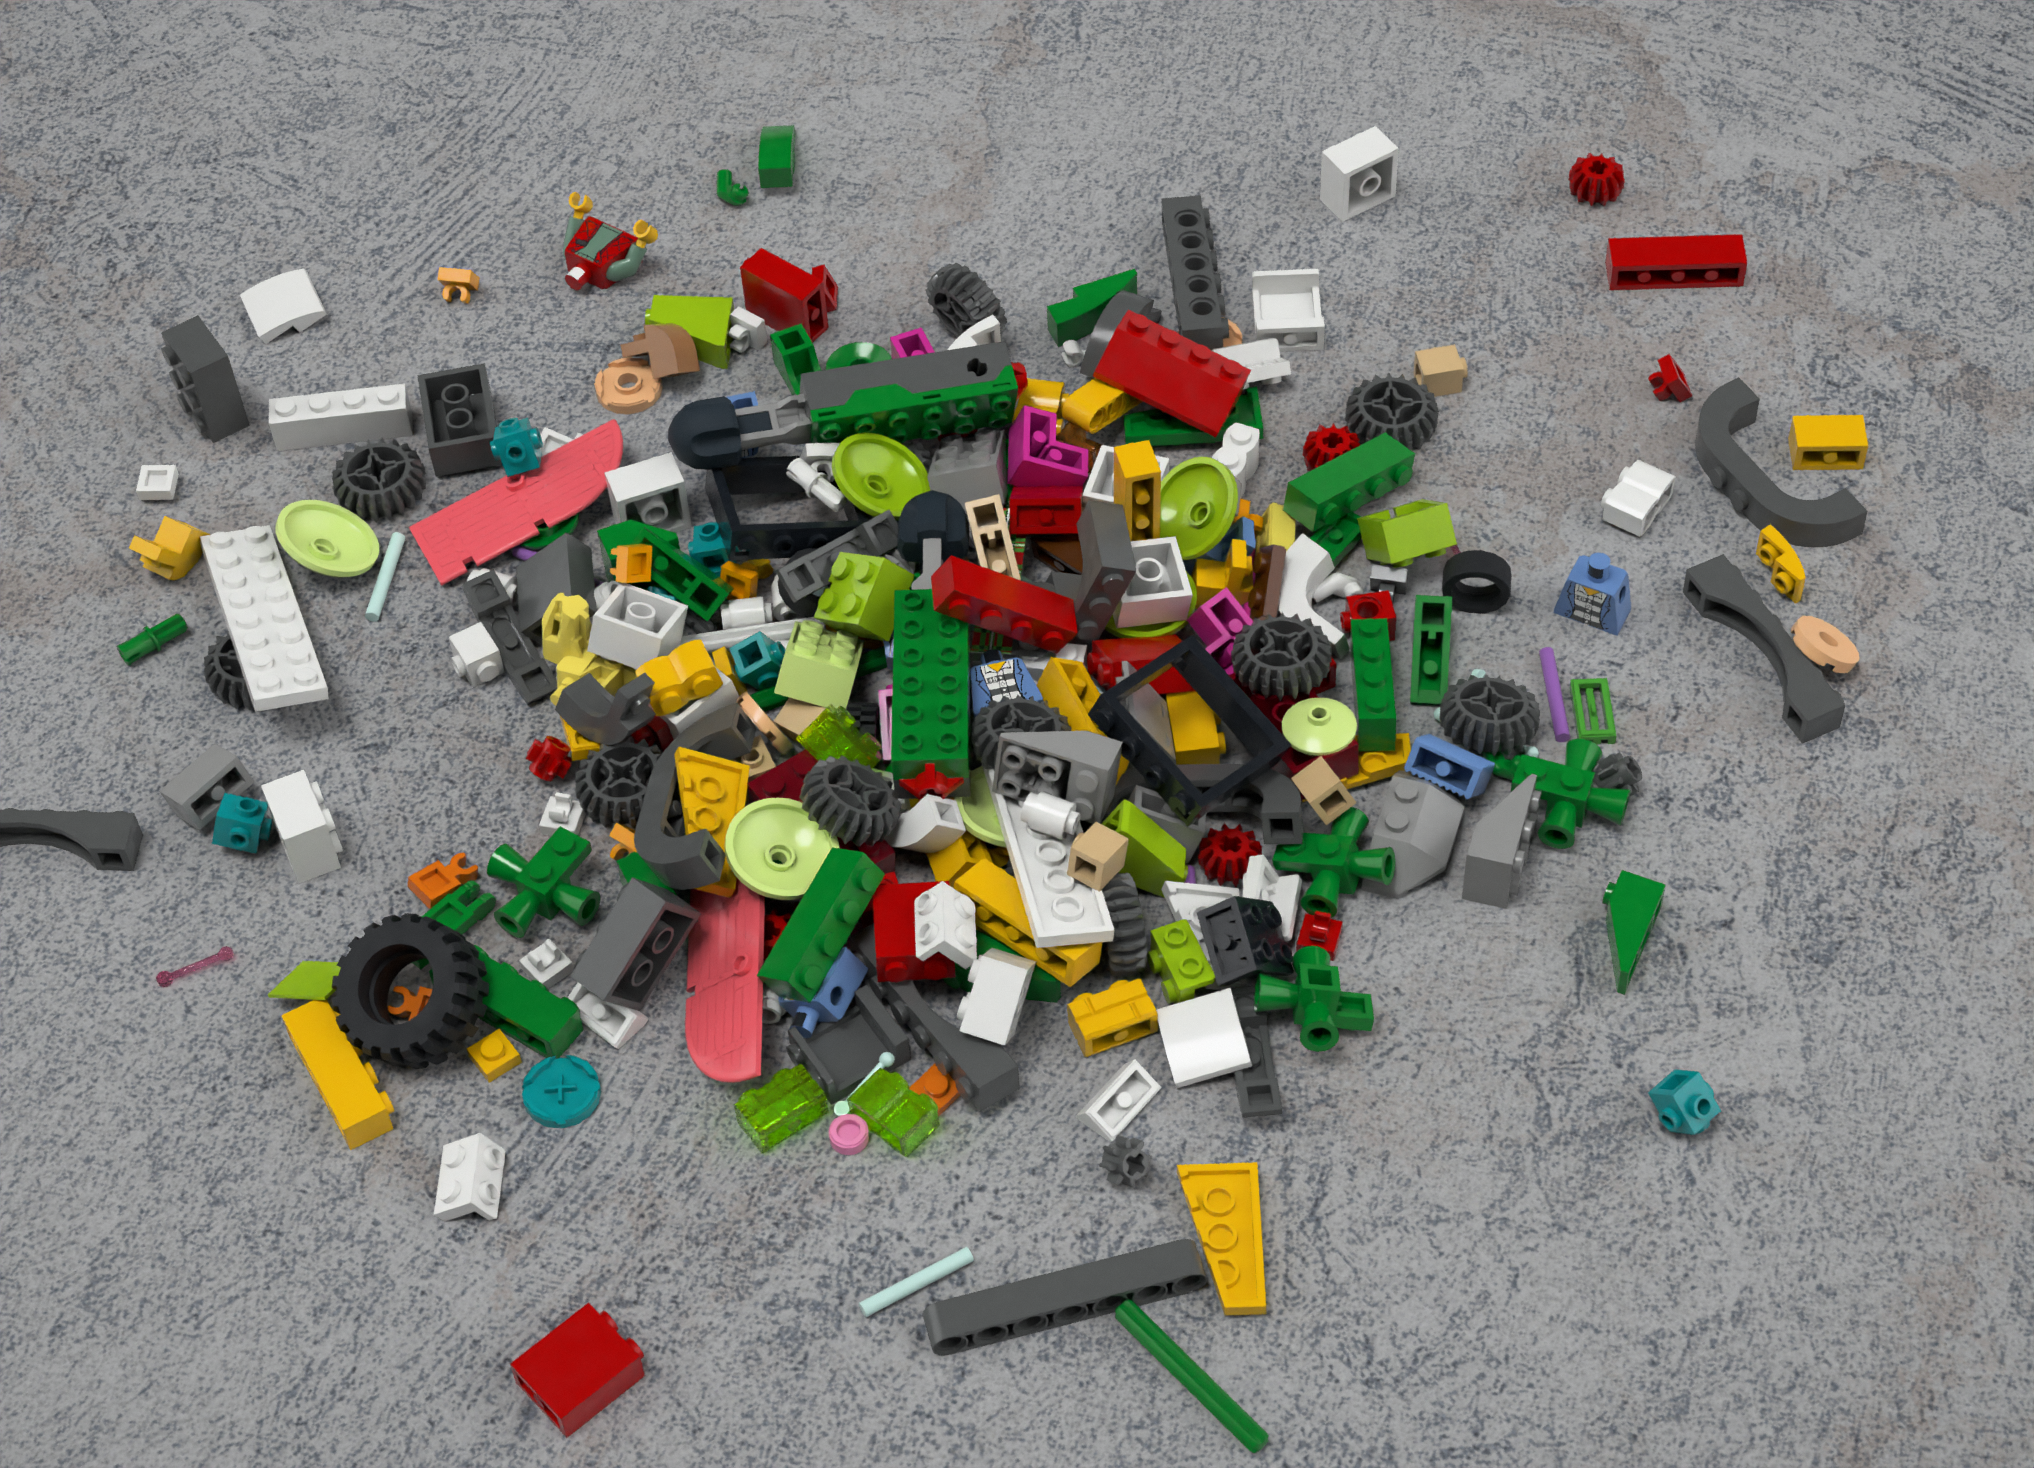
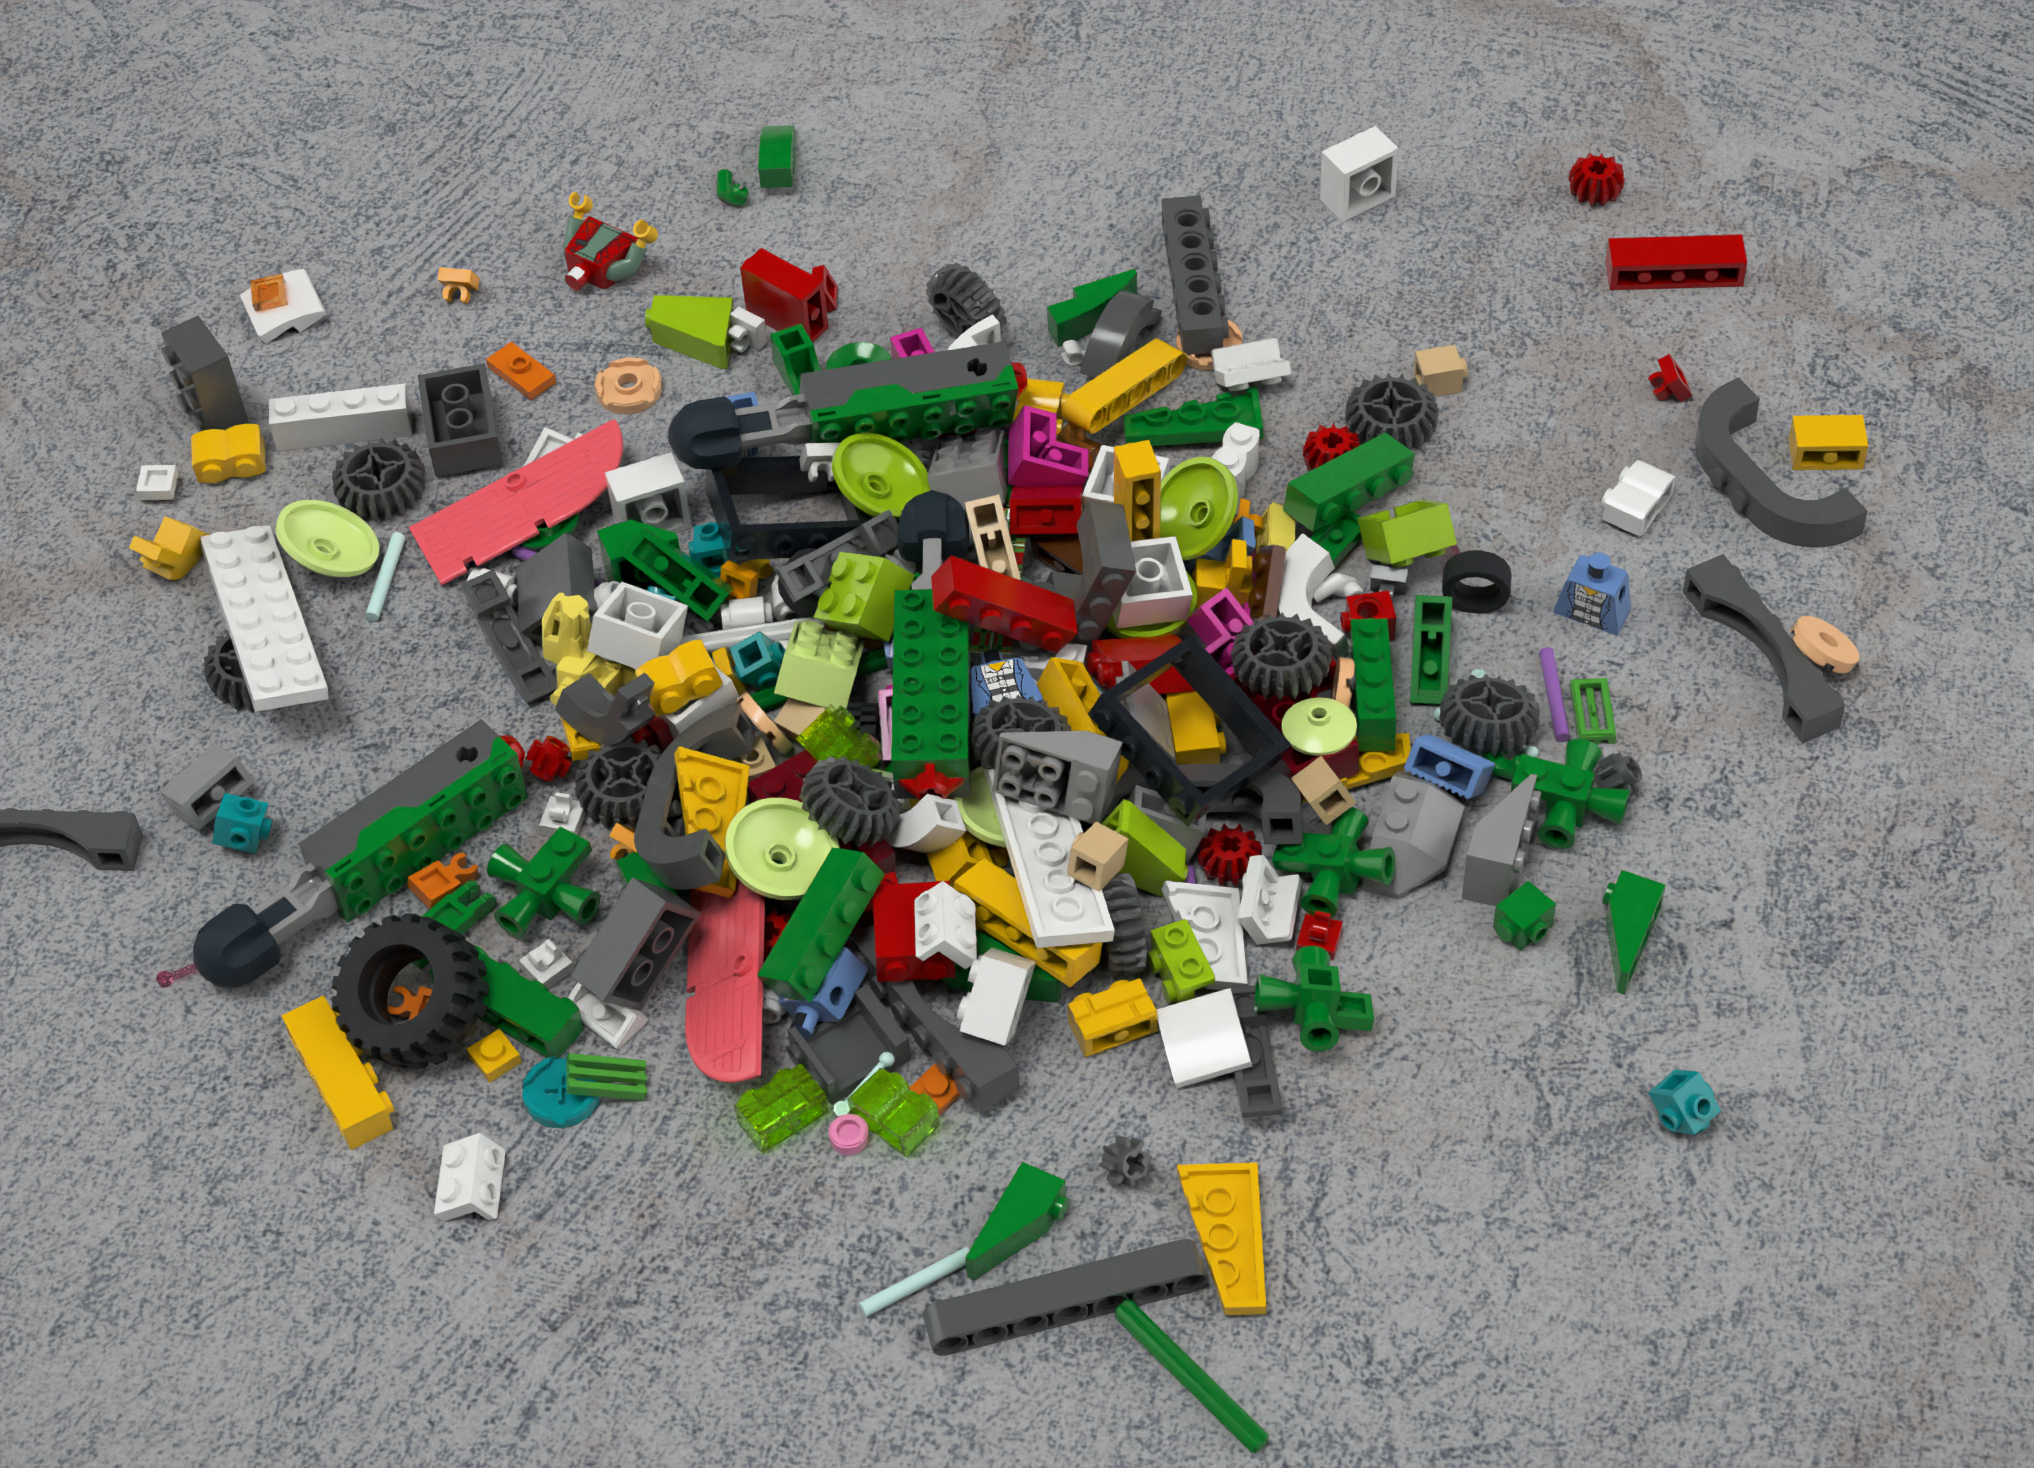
(151, 639): green axle -> none
(228, 453): none -> yellow brick
(268, 292): none -> clear orange tile
(303, 825): white brick -> none
(308, 981): lime window -> none
(371, 850): none -> piece
(475, 655): white brick -> none
(517, 446): teal brick -> none
(521, 370): none -> orange plate
(578, 1368): red brick -> none
(606, 1071): none -> bright green tile
(632, 563): light orange tile -> none
(668, 347): medium nougat brick -> none
(816, 484): white axle -> none
(1018, 1219): none -> green slope
(1050, 815): white brick -> none
(1119, 1100): white slope -> none
(1172, 373): red slope -> none
(1244, 939): black bracket -> none
(1288, 309): white panel -> none
(1341, 685): none -> light nougat tile
(1524, 916): none -> green brick
(1788, 571): yellow slope -> none

